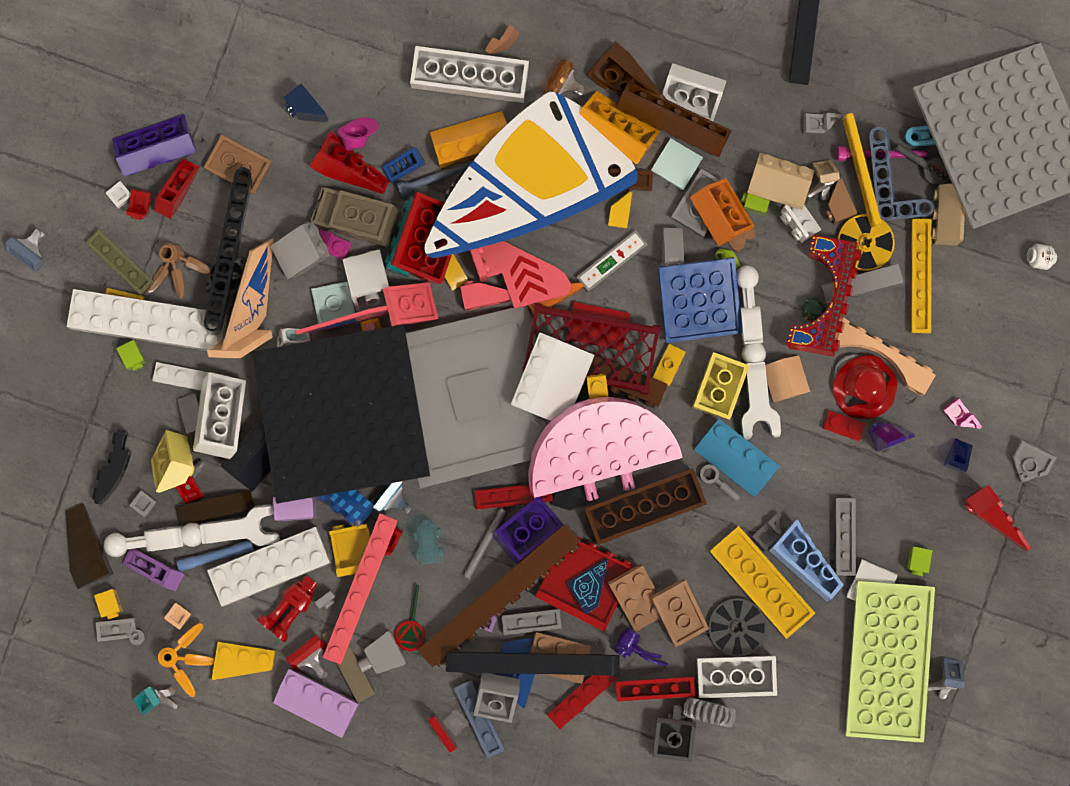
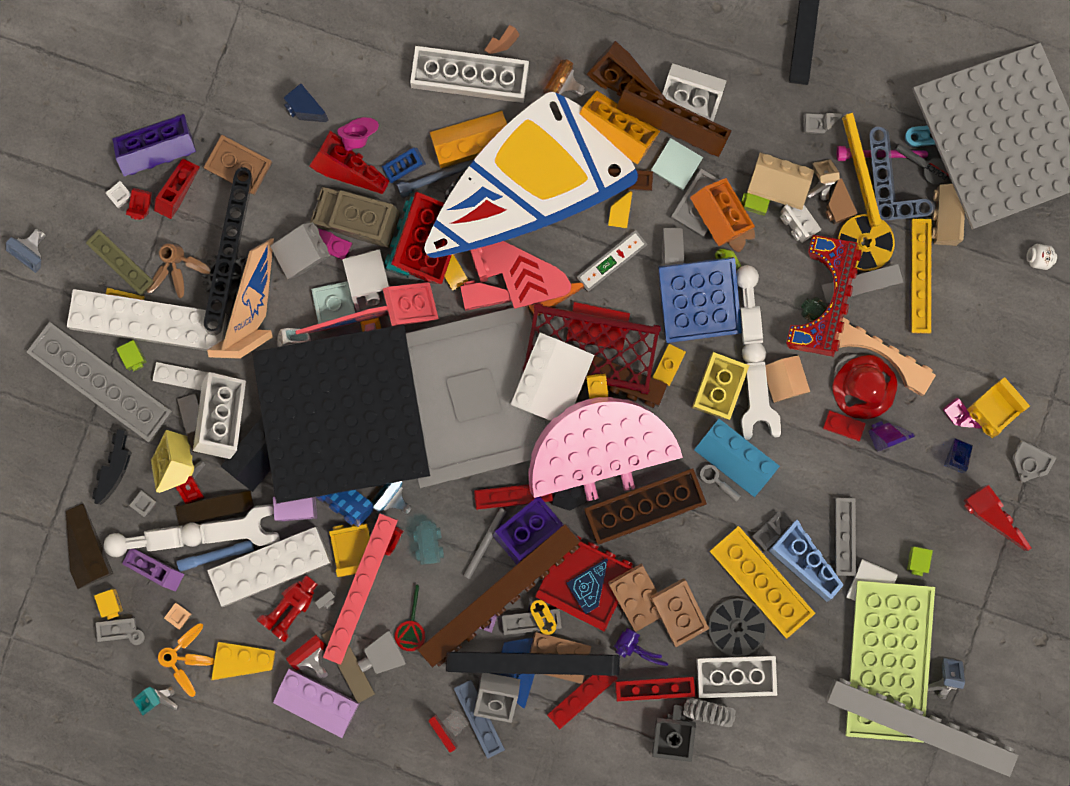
(99, 382): none -> light grey plate
(538, 618): none -> yellow beam
(921, 727): none -> light grey brick
(997, 407): none -> yellow panel

